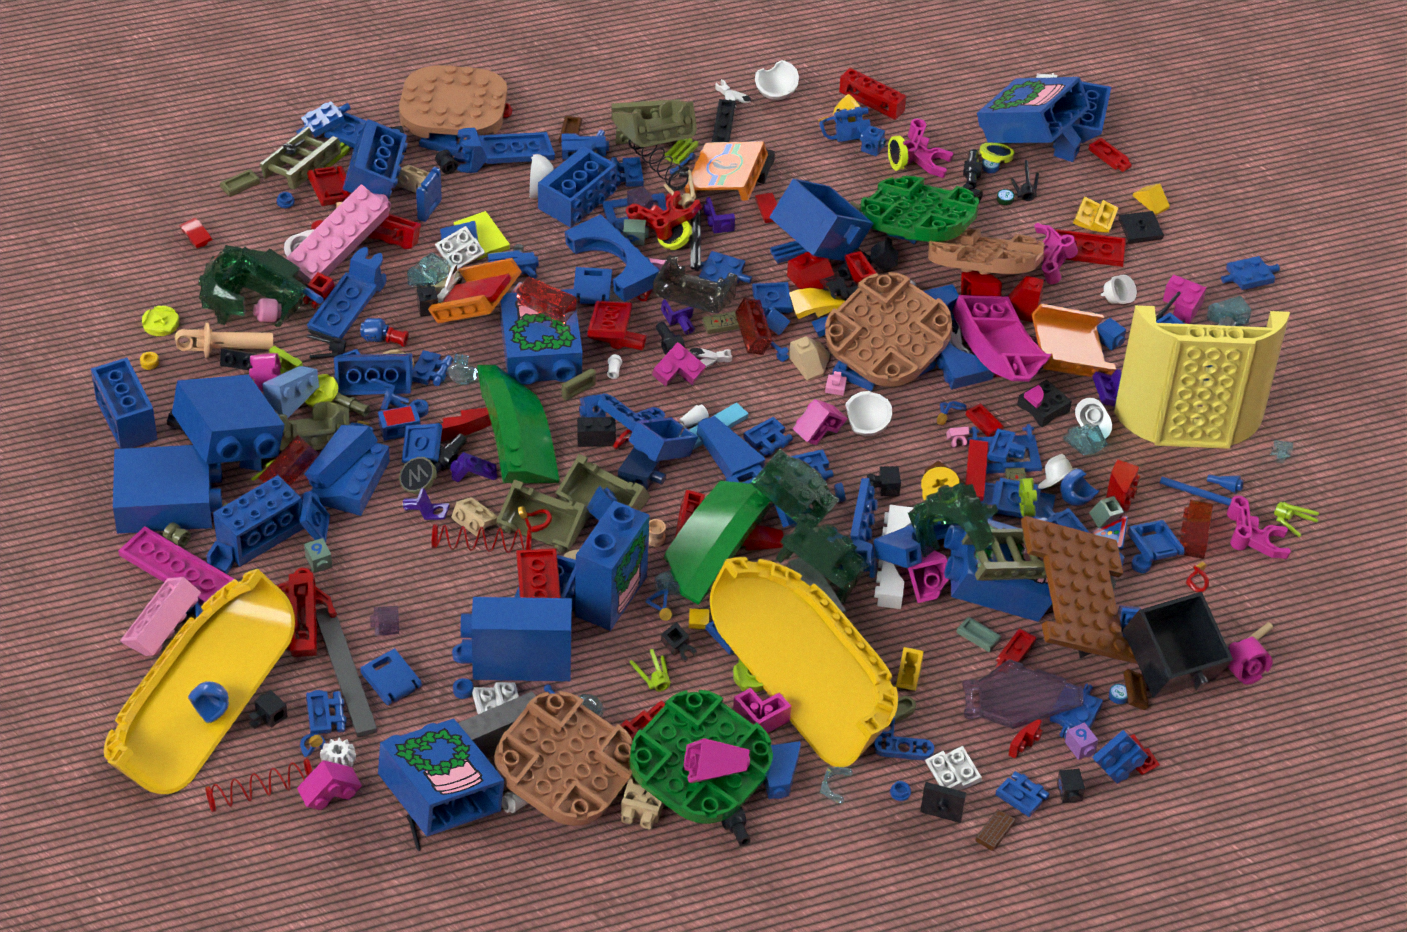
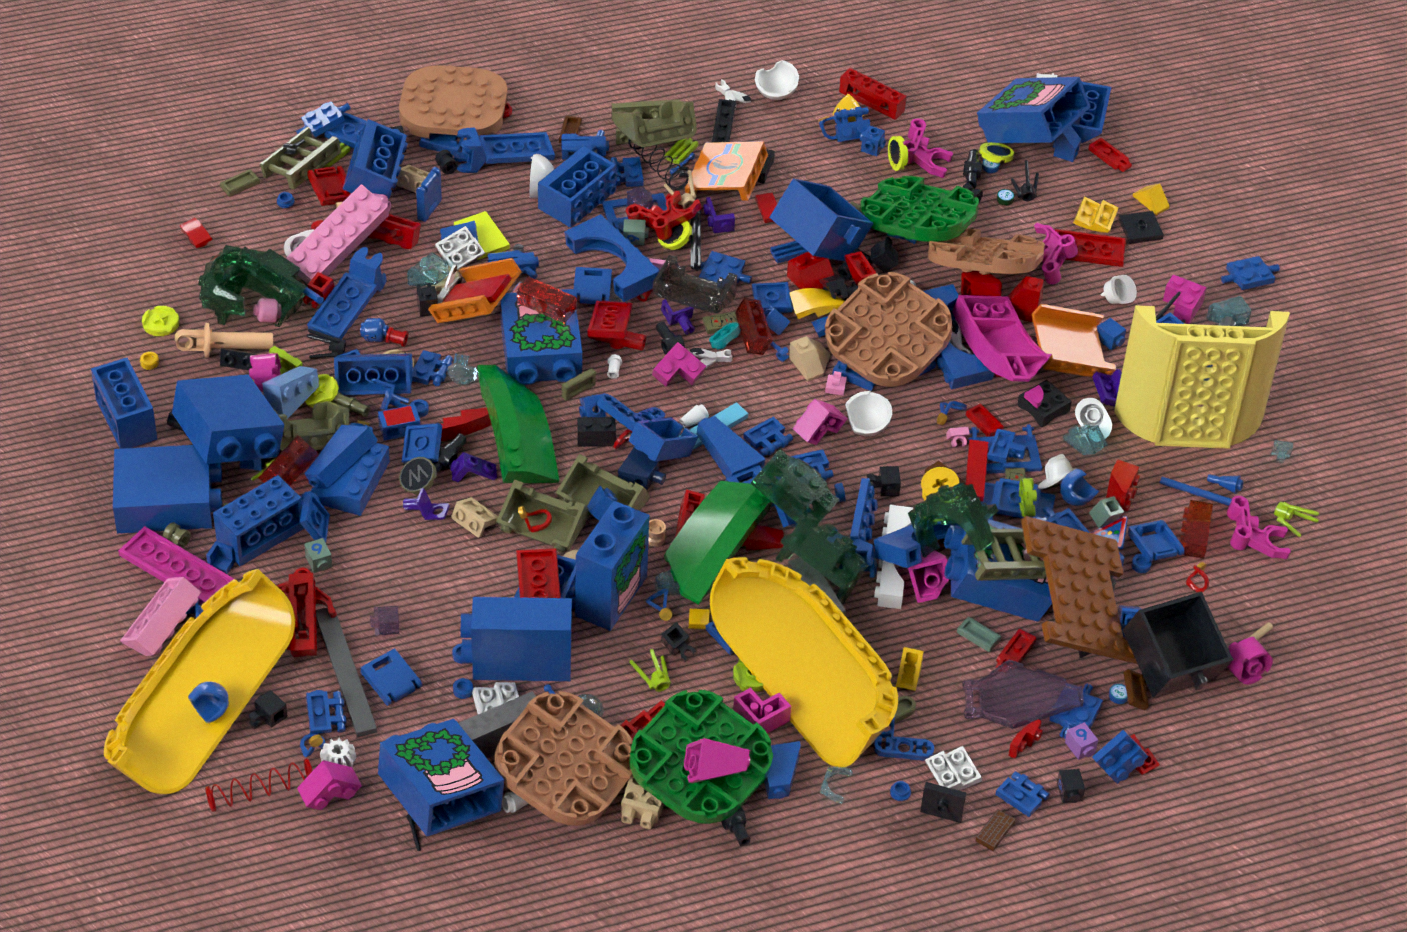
(435, 536): red piece -> none
(725, 335): none -> teal plate

